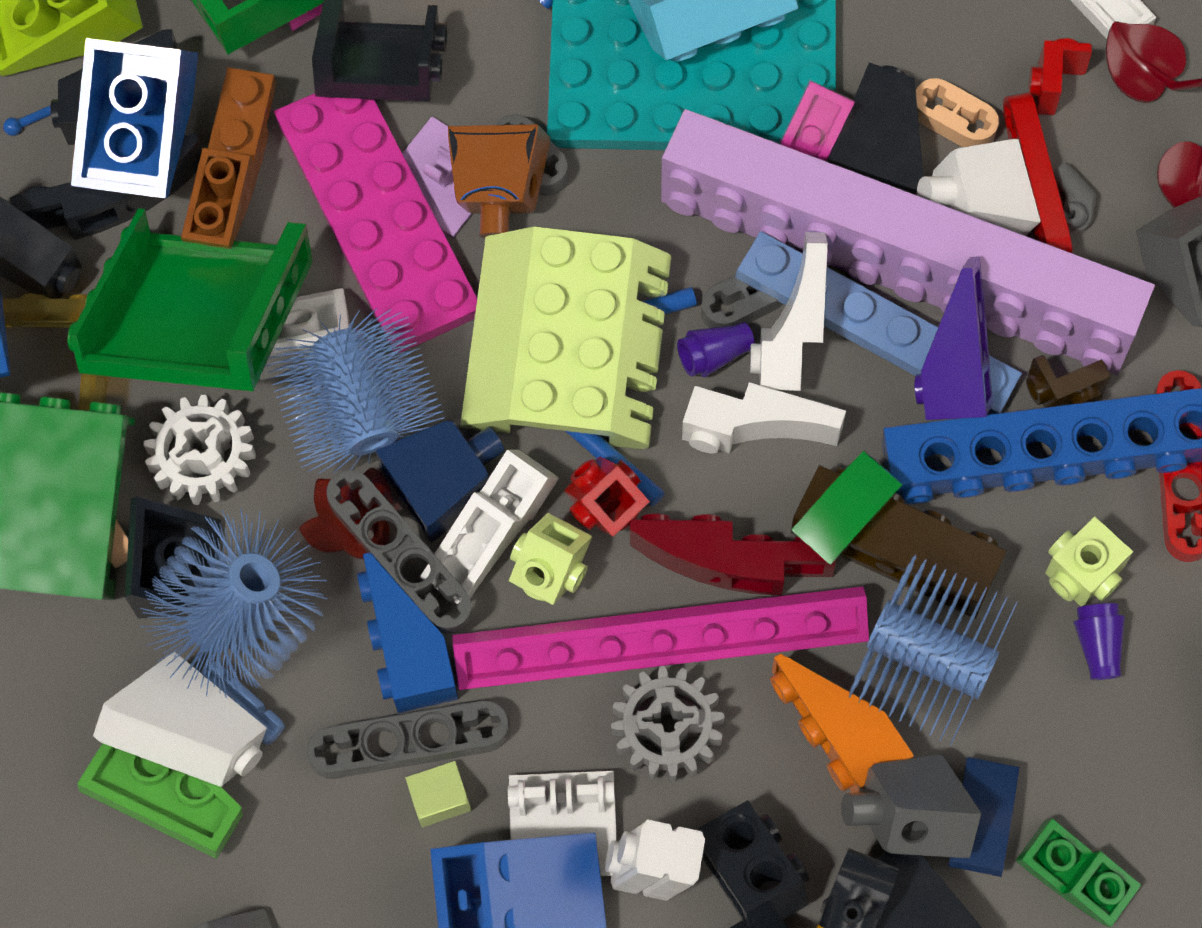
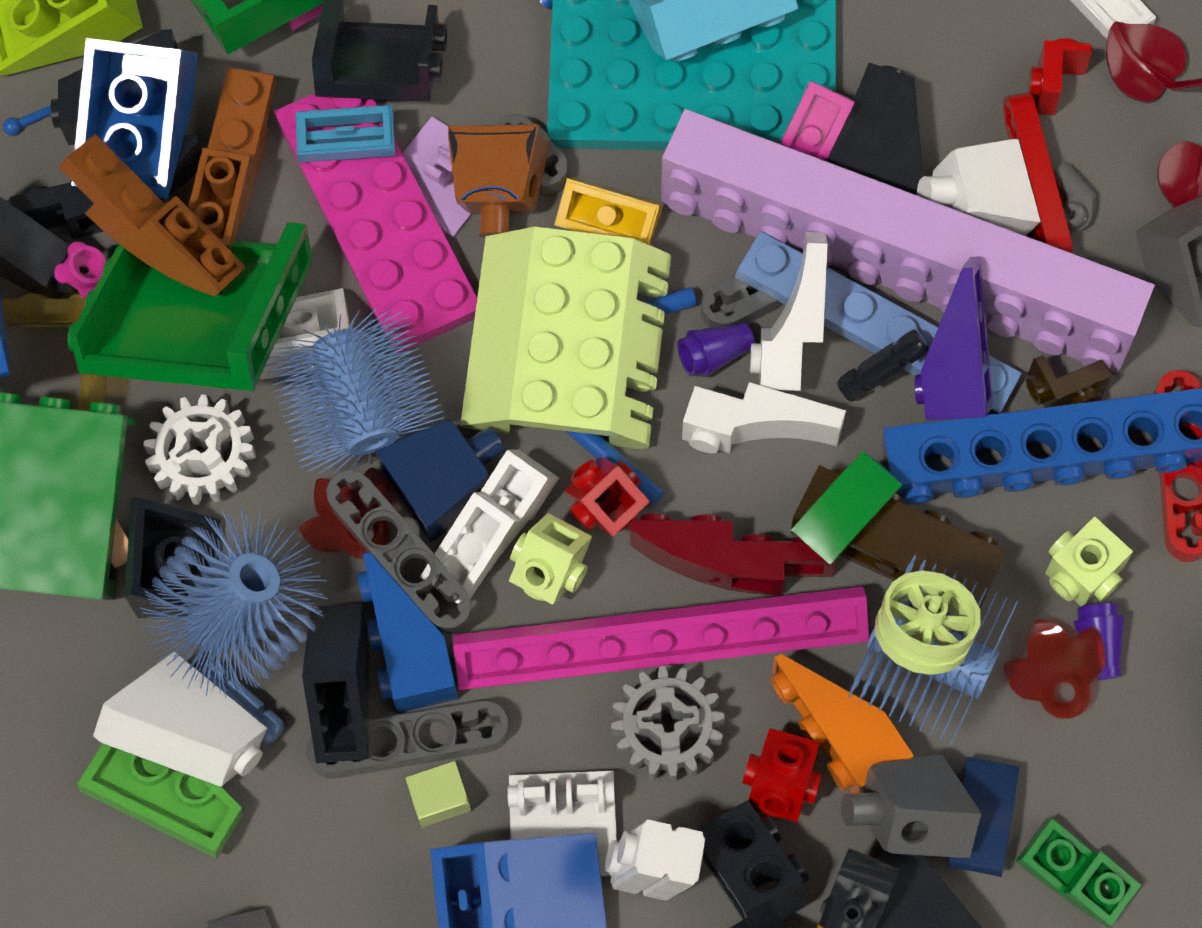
(81, 256): none -> dark pink plate
(157, 233): none -> dark orange slope
(338, 683): none -> black slope
(345, 141): none -> dark azure tile
(607, 211): none -> yellow slope
(782, 785): none -> red brick
(882, 365): none -> black axle
(931, 598): none -> yellowish green wheel
(955, 113): light nougat beam -> none
(1058, 660): none -> clear red plate

